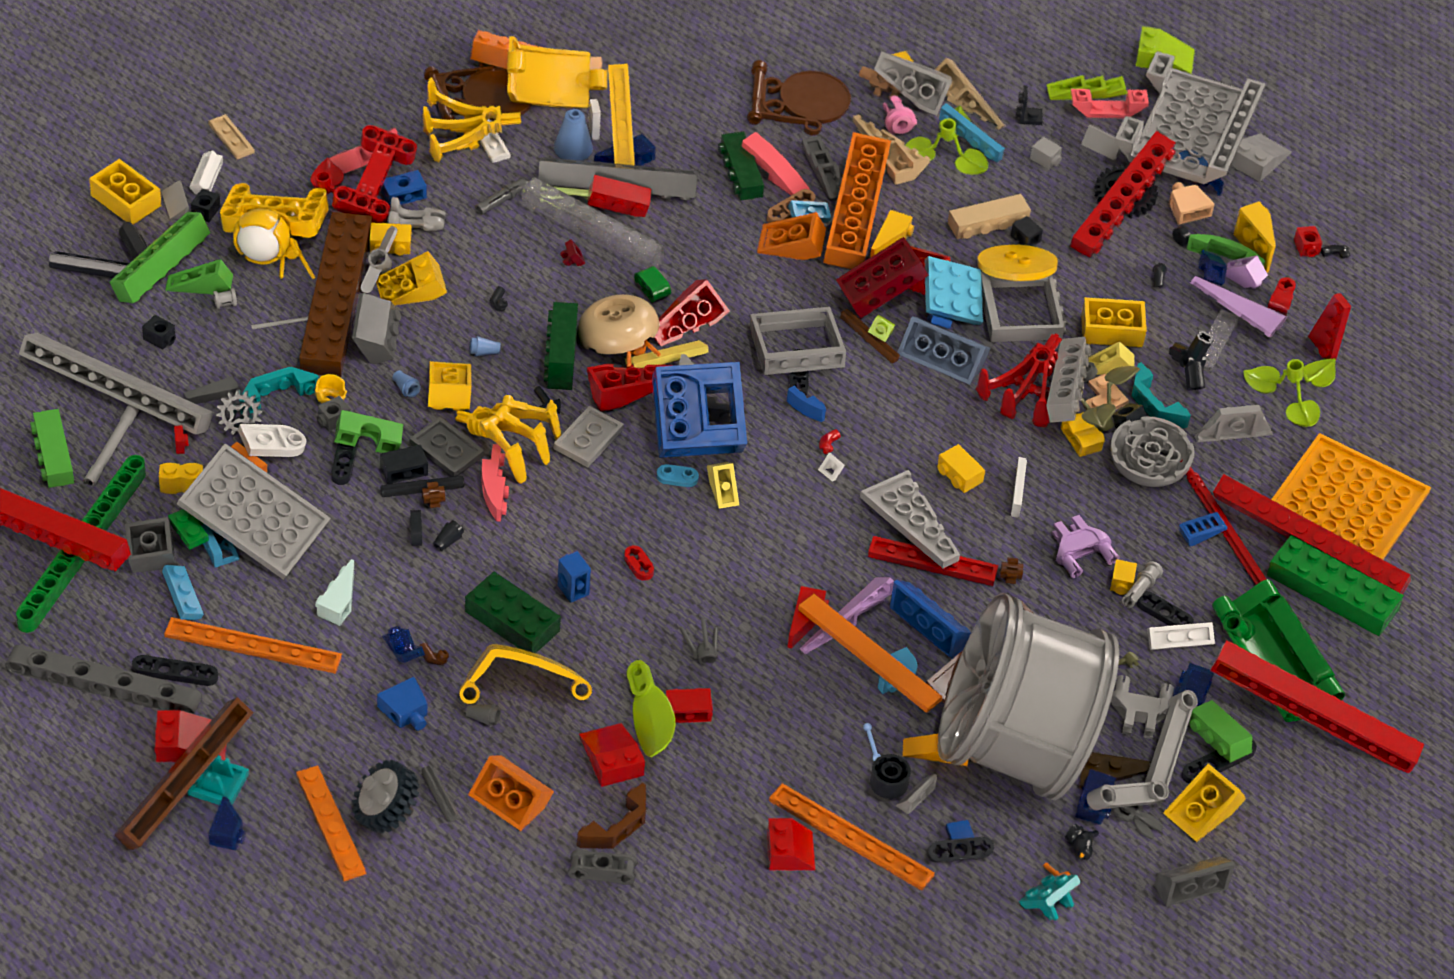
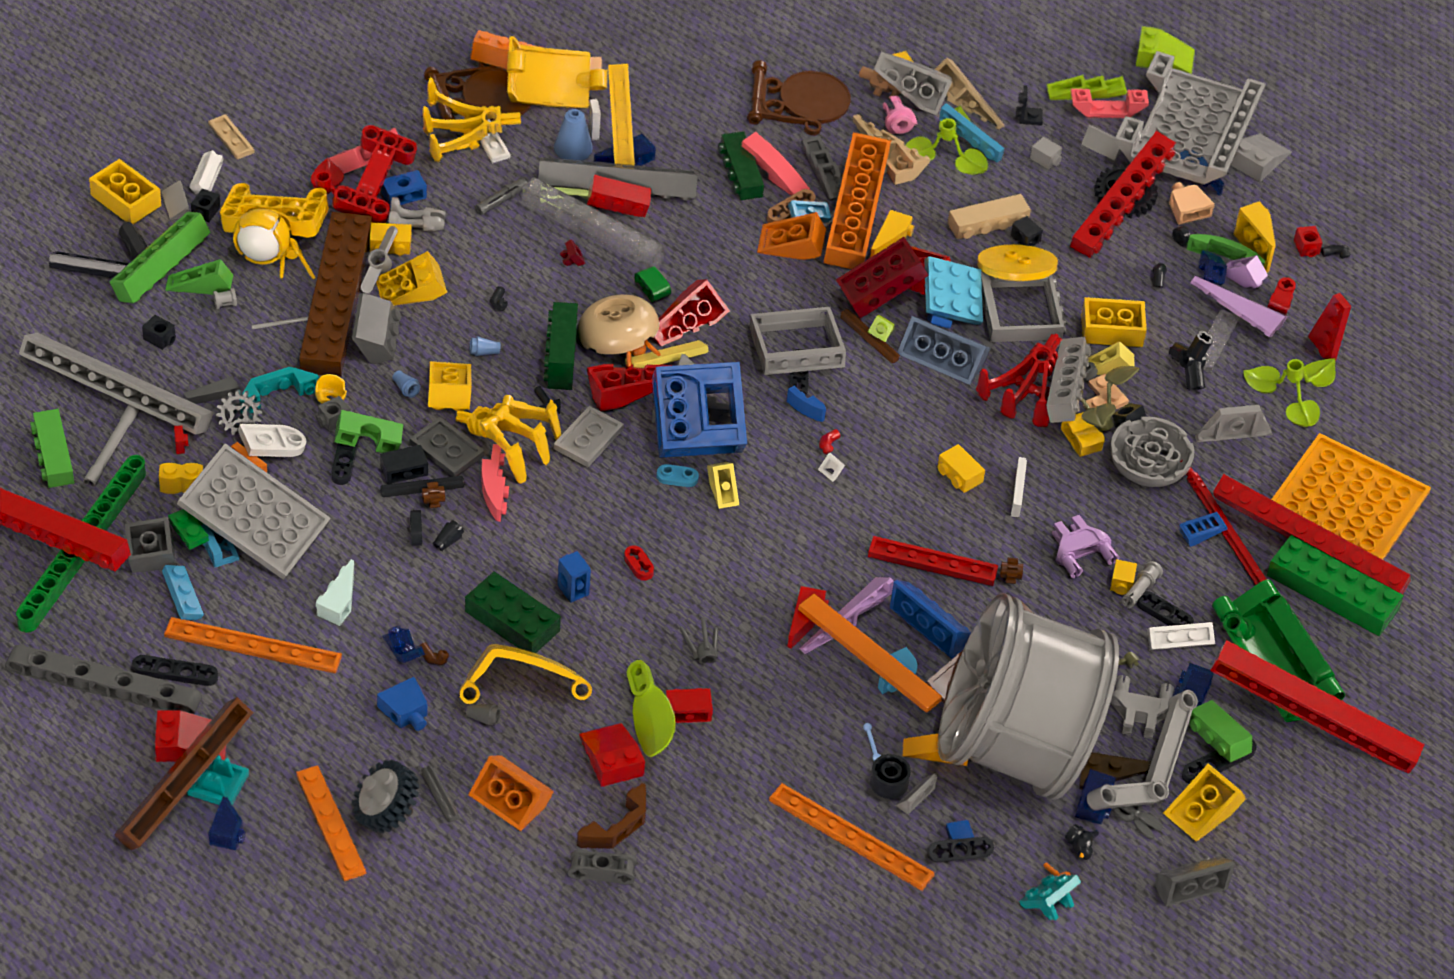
(789, 845): red slope -> none
(912, 515): light grey wing -> none
(1153, 407): teal slope -> none

